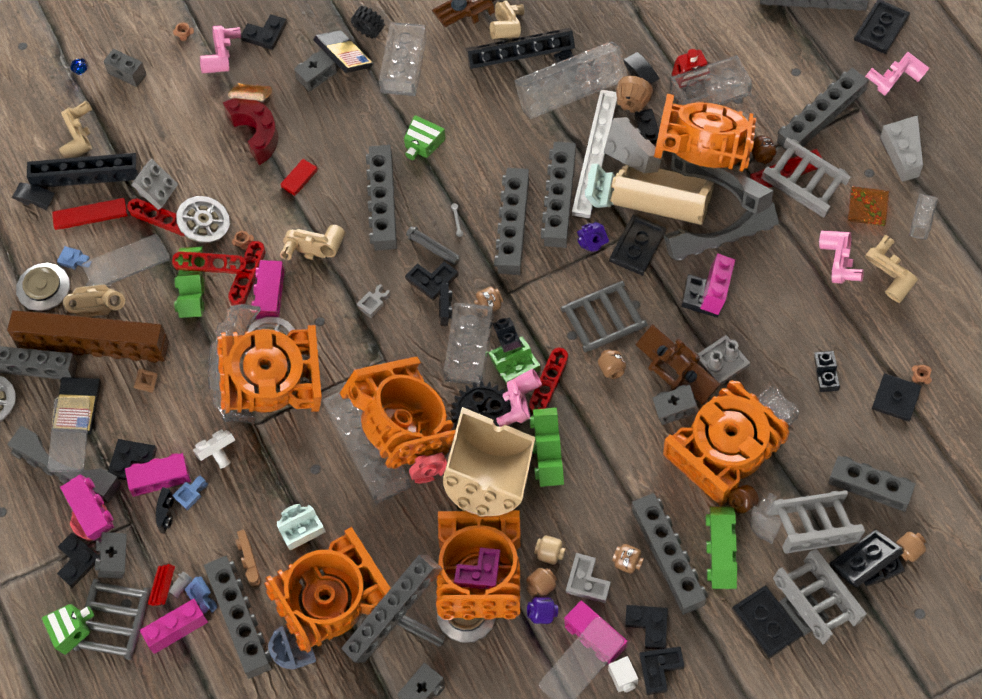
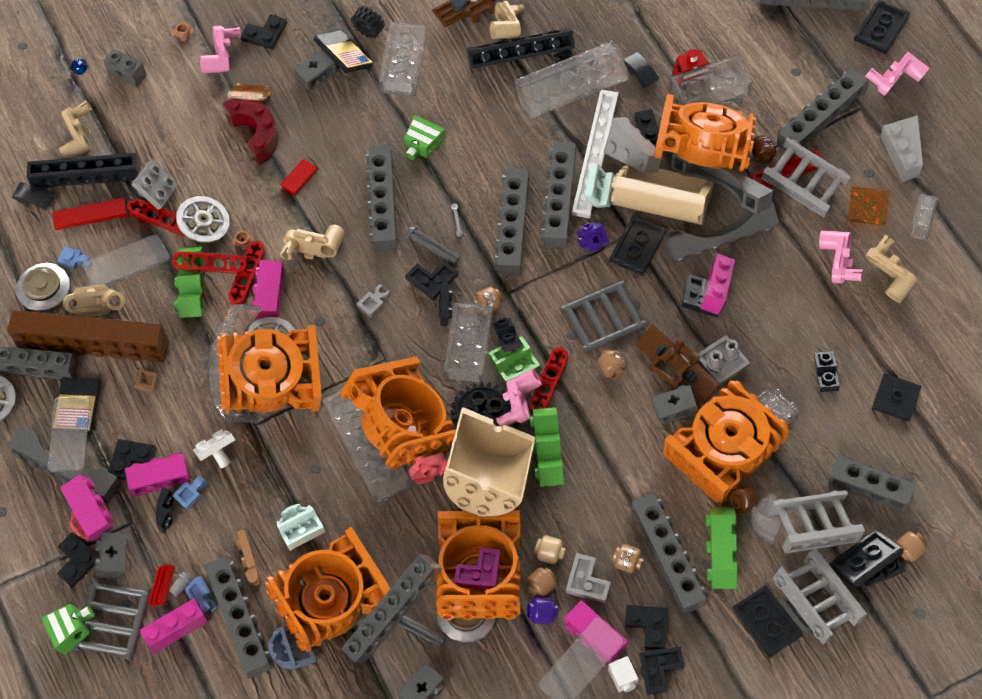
(633, 93): medium nougat piece -> none
(925, 370): nougat plate -> none

